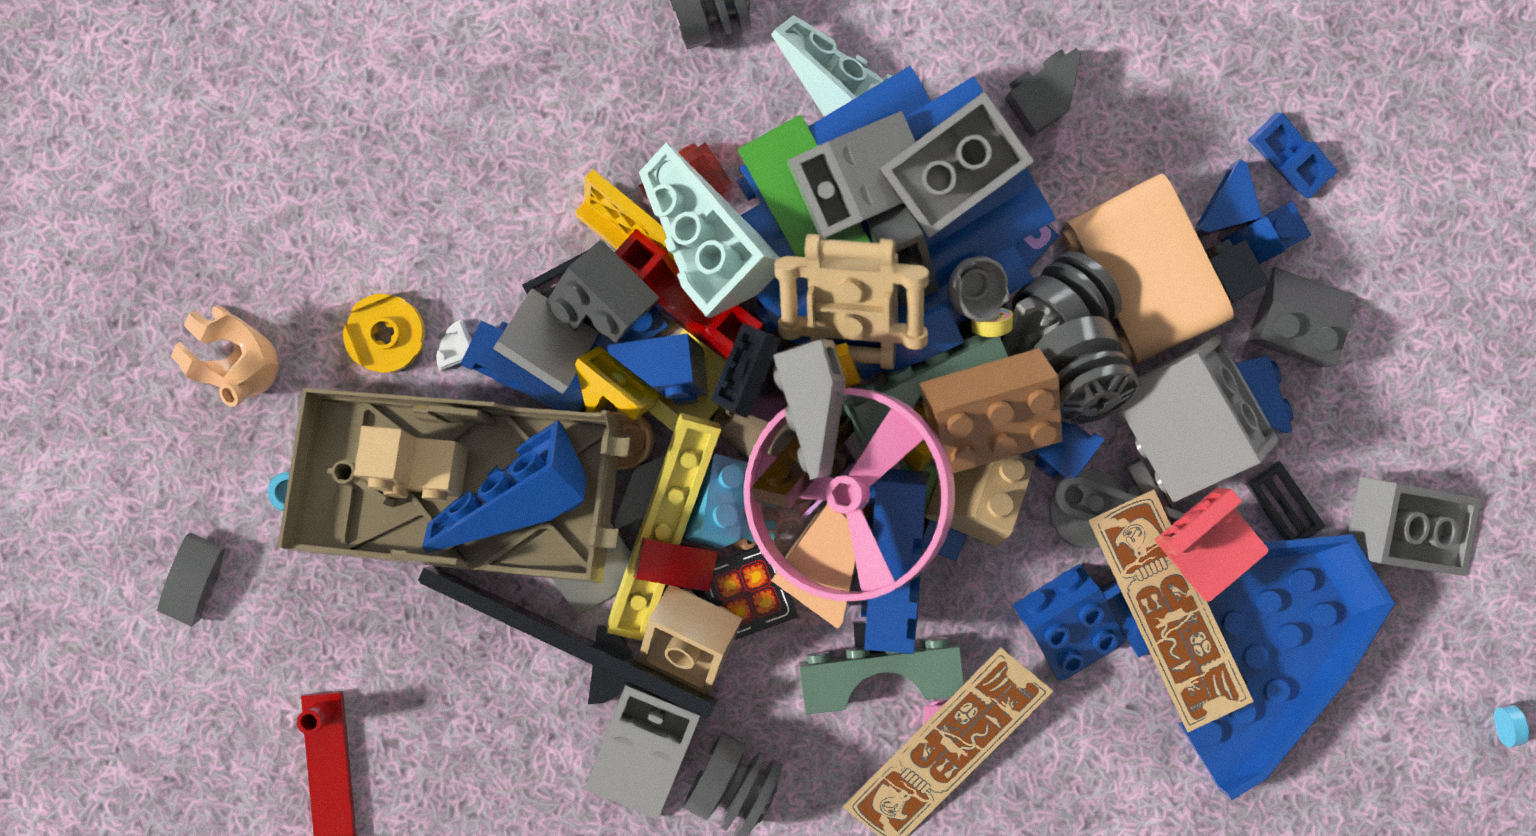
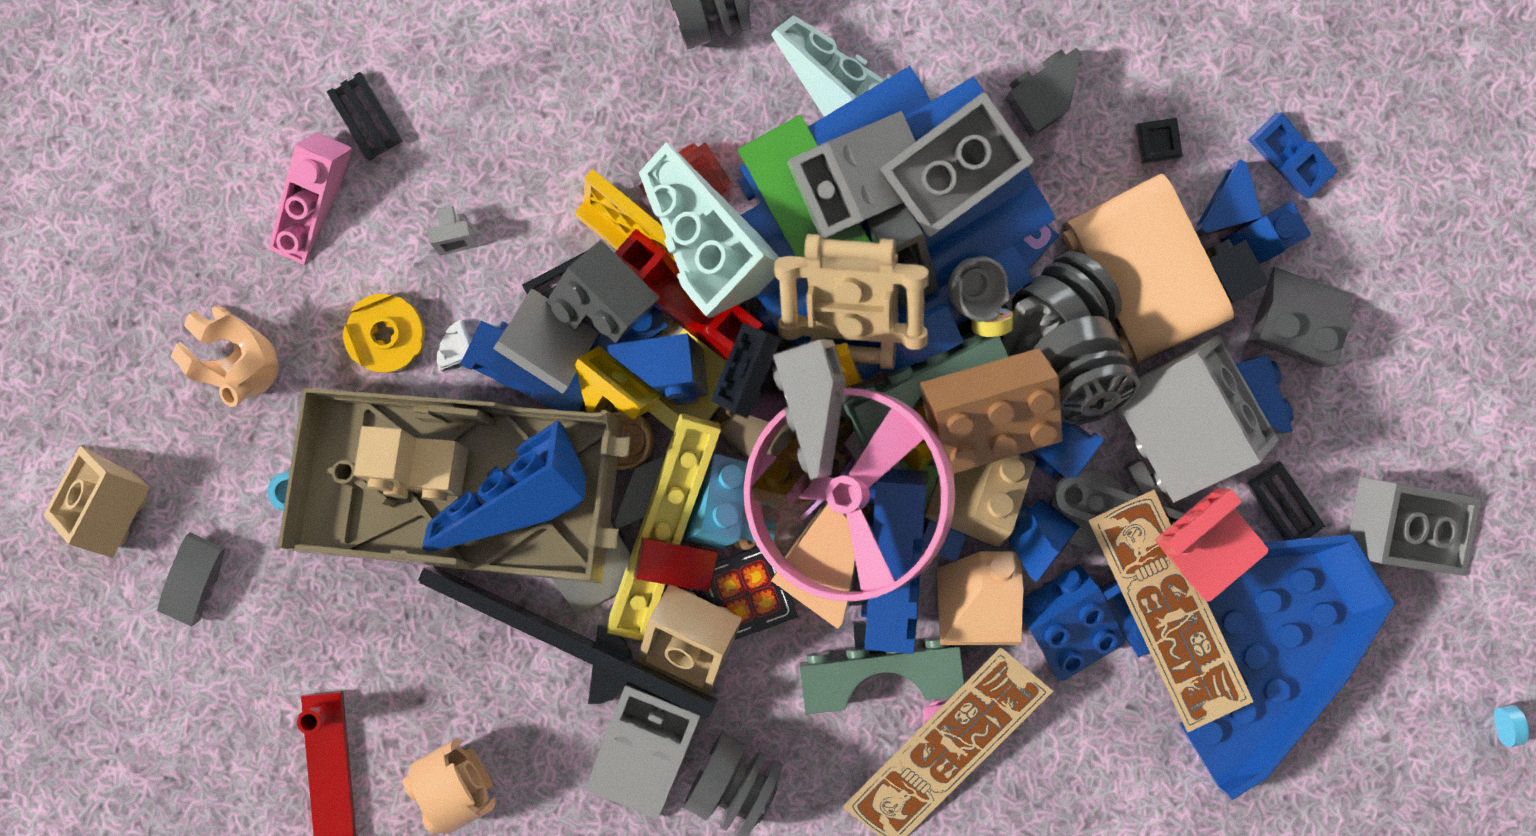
(96, 503): none -> tan slope
(309, 191): none -> bright pink slope
(347, 88): none -> black tile
(449, 787): none -> light nougat brick
(451, 233): none -> light grey tile
(981, 600): none -> light nougat slope
(1041, 537): none -> blue slope
(1159, 140): none -> black tile

